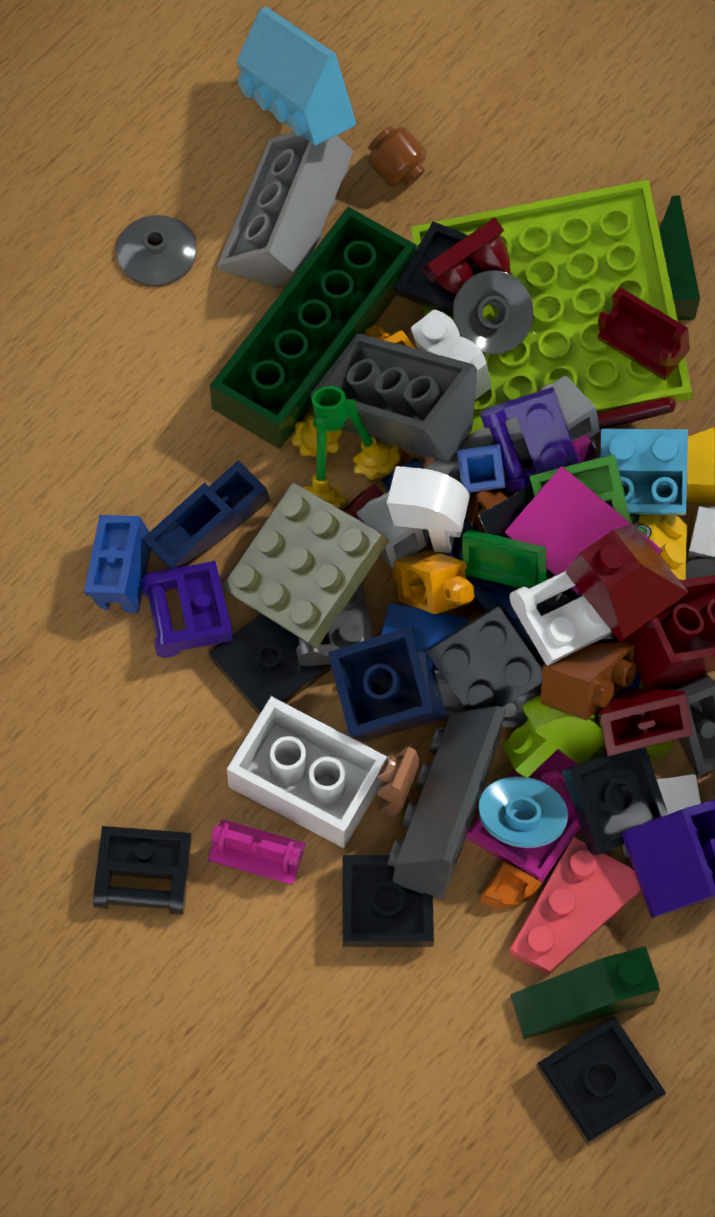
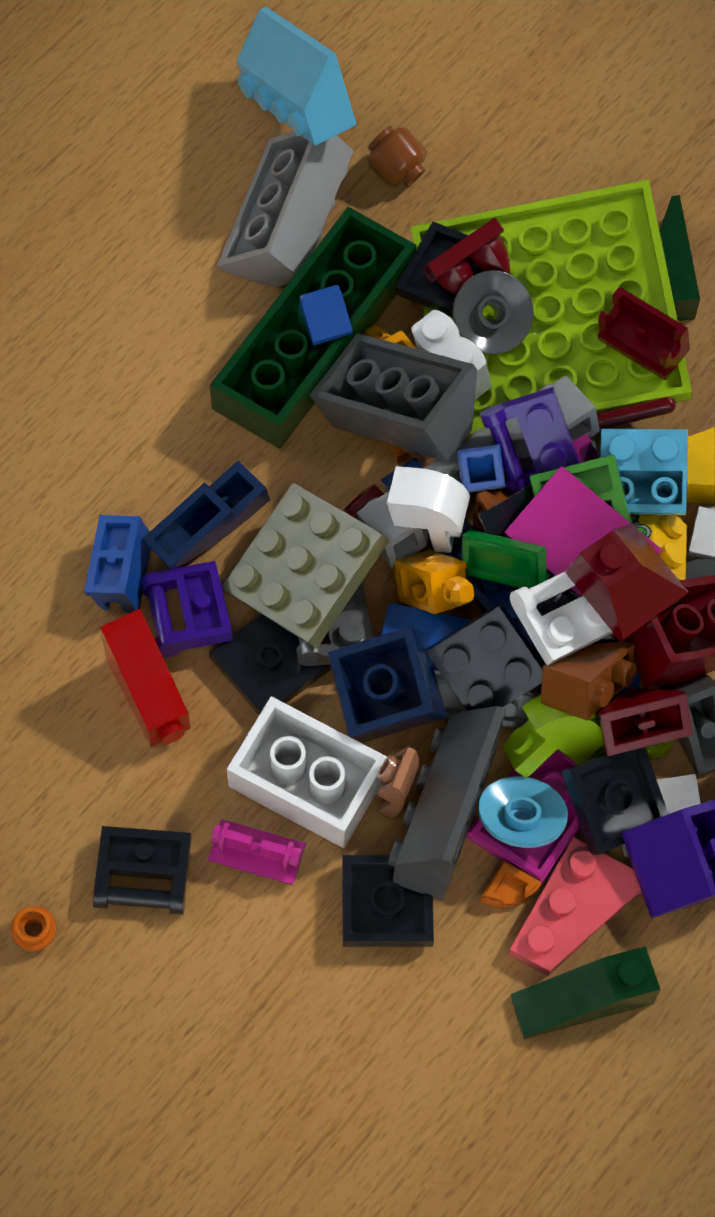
(29, 916): none -> orange plate
(145, 678): none -> red slope
(159, 263): dark grey dish -> none
(321, 436): plant -> none
(325, 315): none -> blue slope
(600, 1080): black plate -> none

